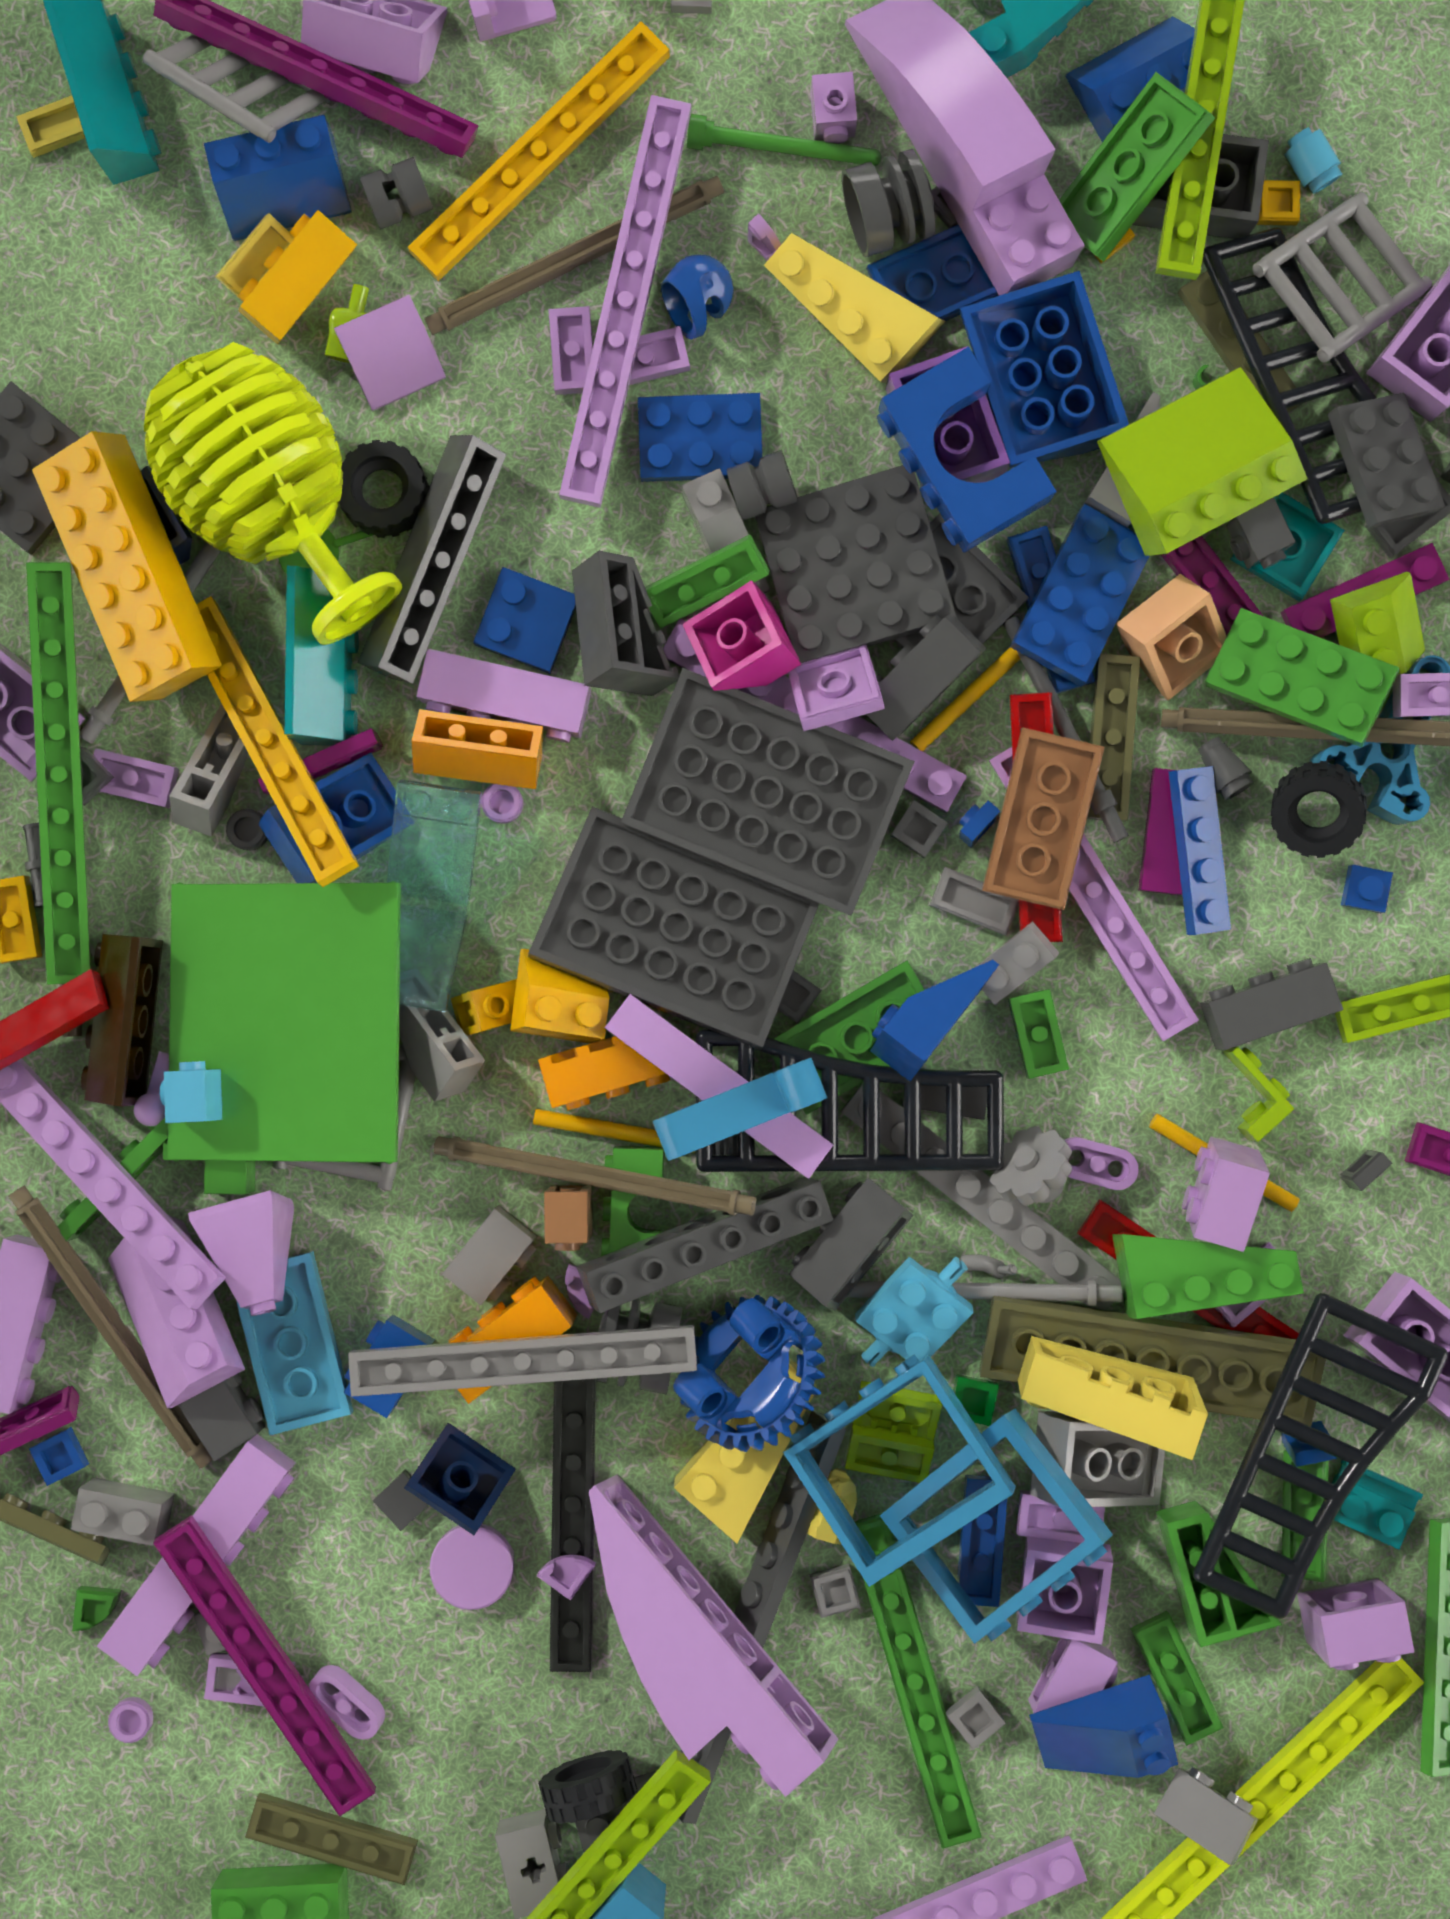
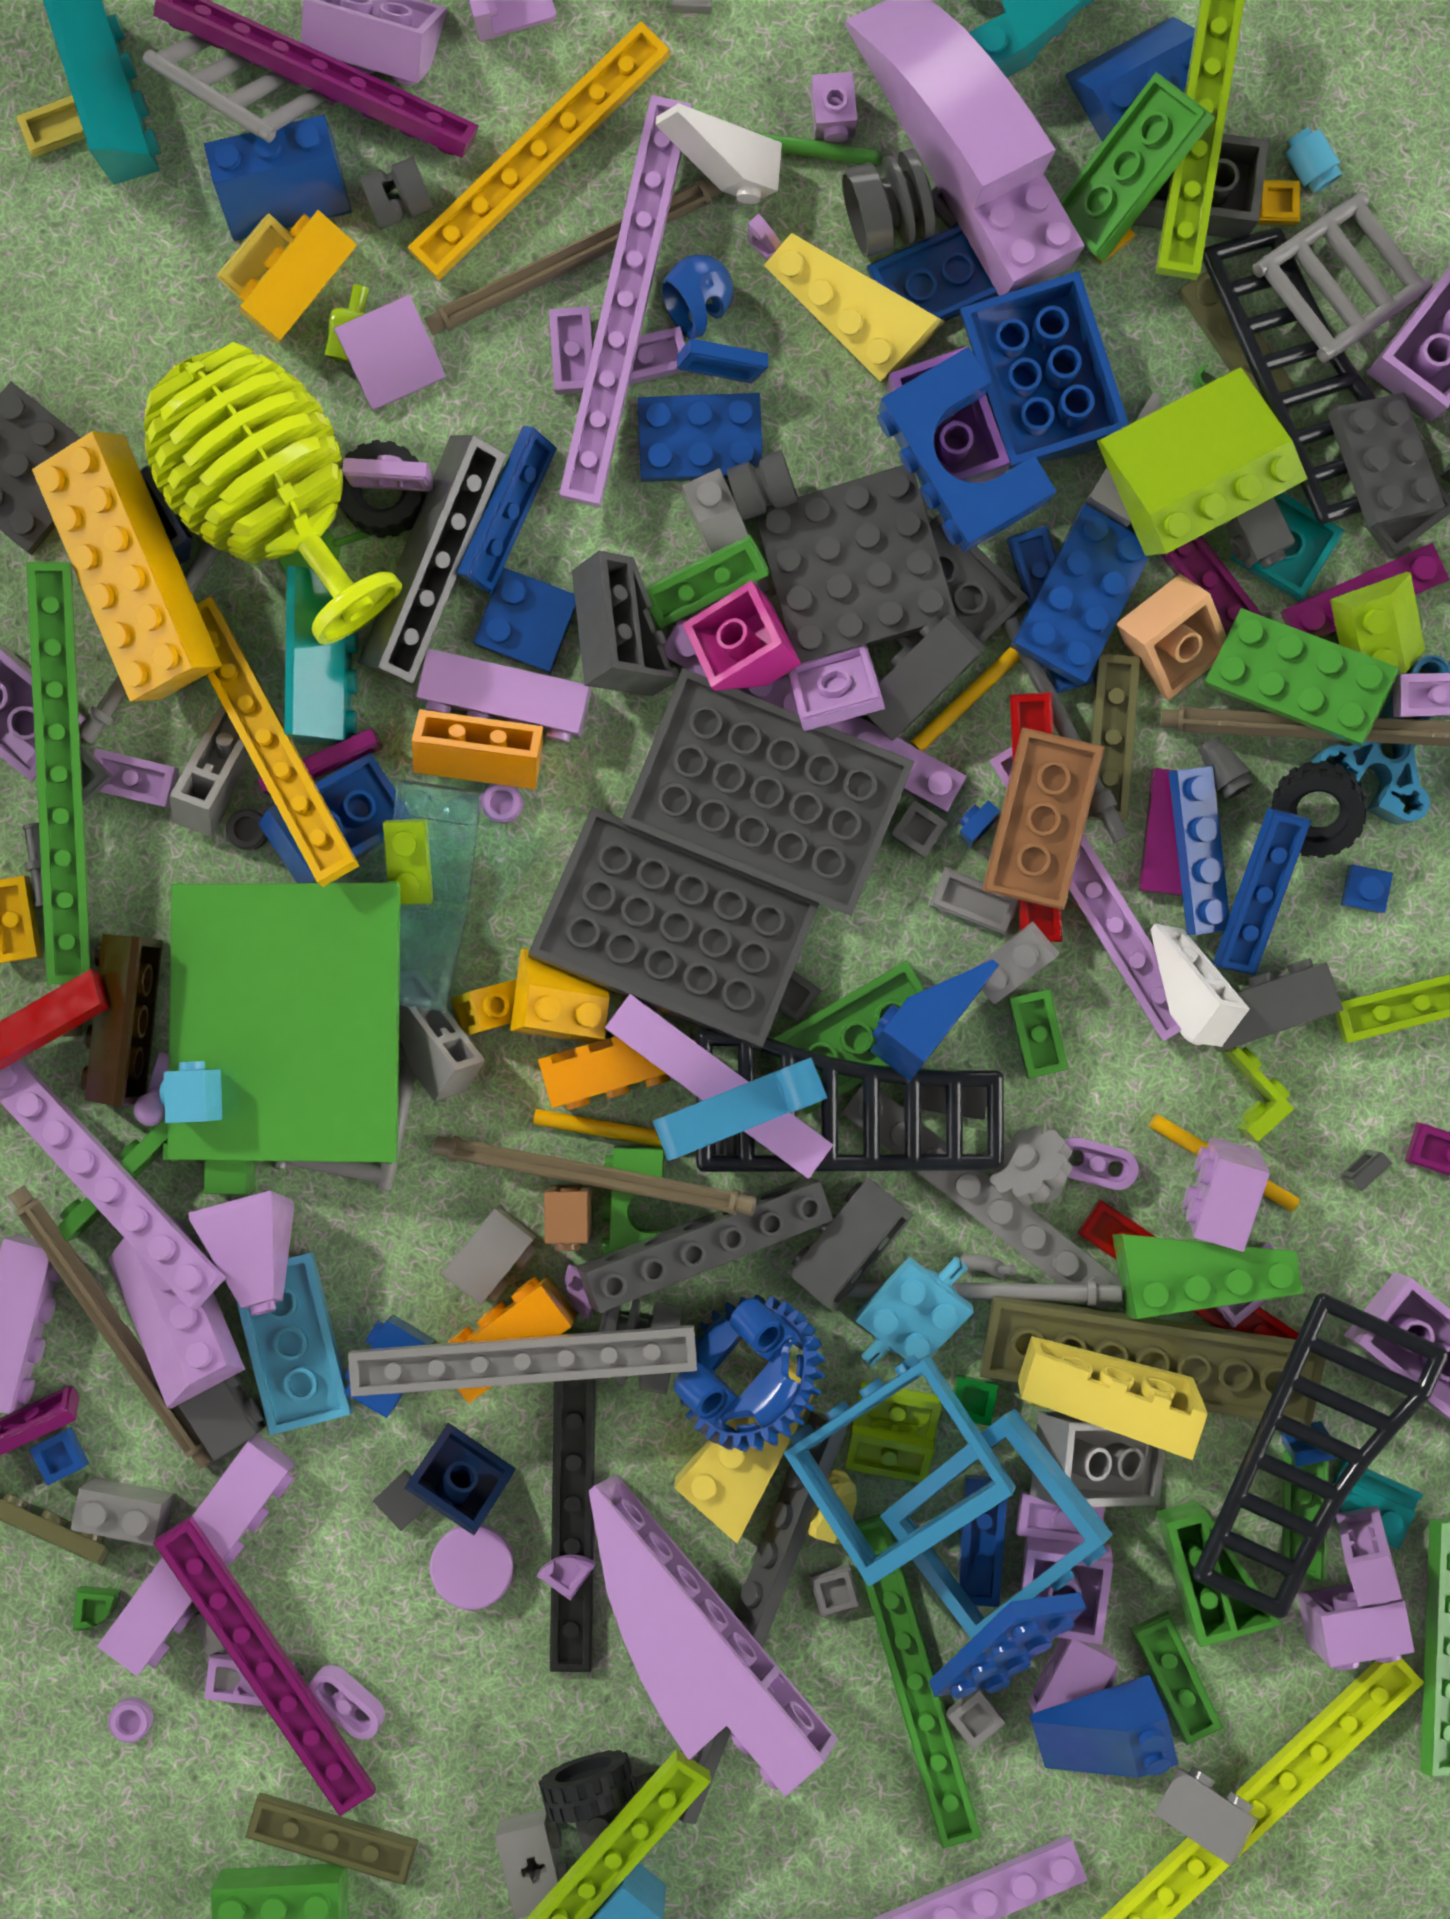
(388, 473): none -> lavender plate
(409, 859): none -> lime plate
(507, 510): none -> blue tile
(722, 361): none -> blue tile
(727, 154): none -> white slope
(1007, 1645): none -> blue plate
(1195, 989): none -> white slope
(1261, 891): none -> blue tile
(1368, 1556): none -> lavender arch

